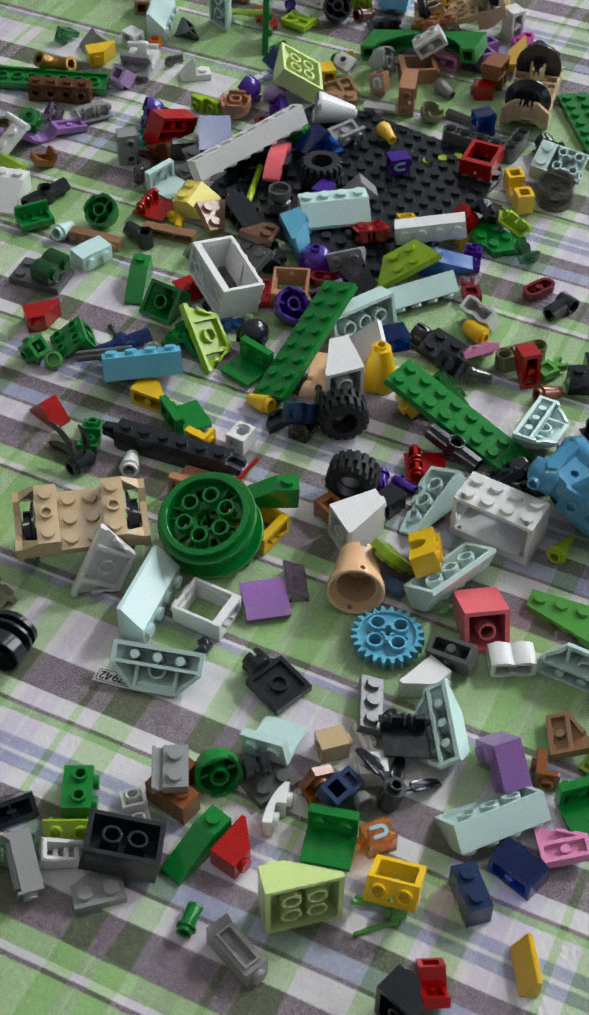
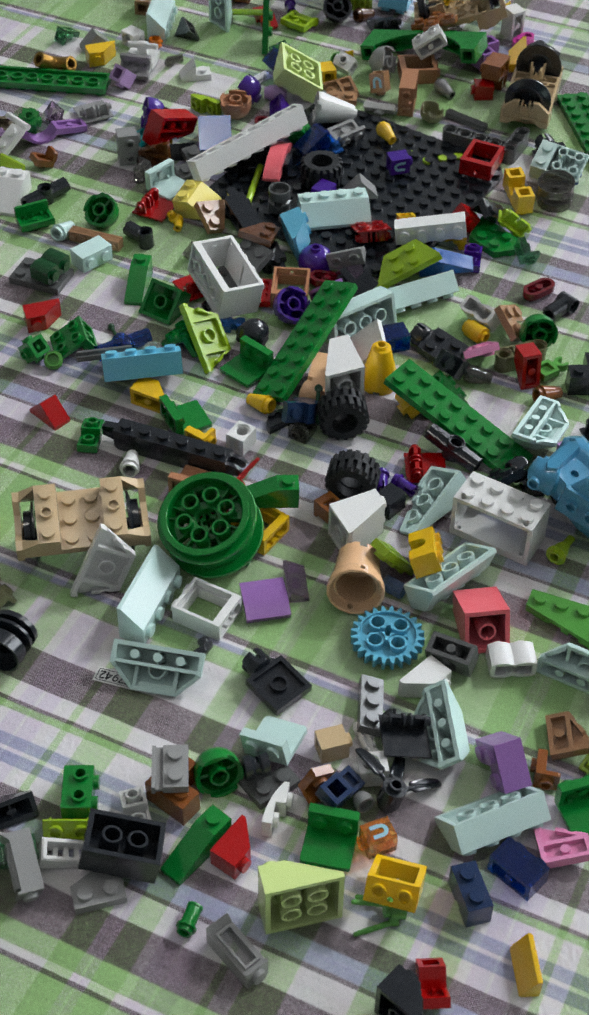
(60, 90): reddish brown brick -> none
(78, 461): black plant -> none
(172, 233): medium nougat piece -> none
(448, 60): bright pink slope -> none
(469, 288): dark red plate -> none
(483, 120): clear blue brick -> none
(510, 317): none -> medium nougat plate
(538, 327): none -> green cylinder

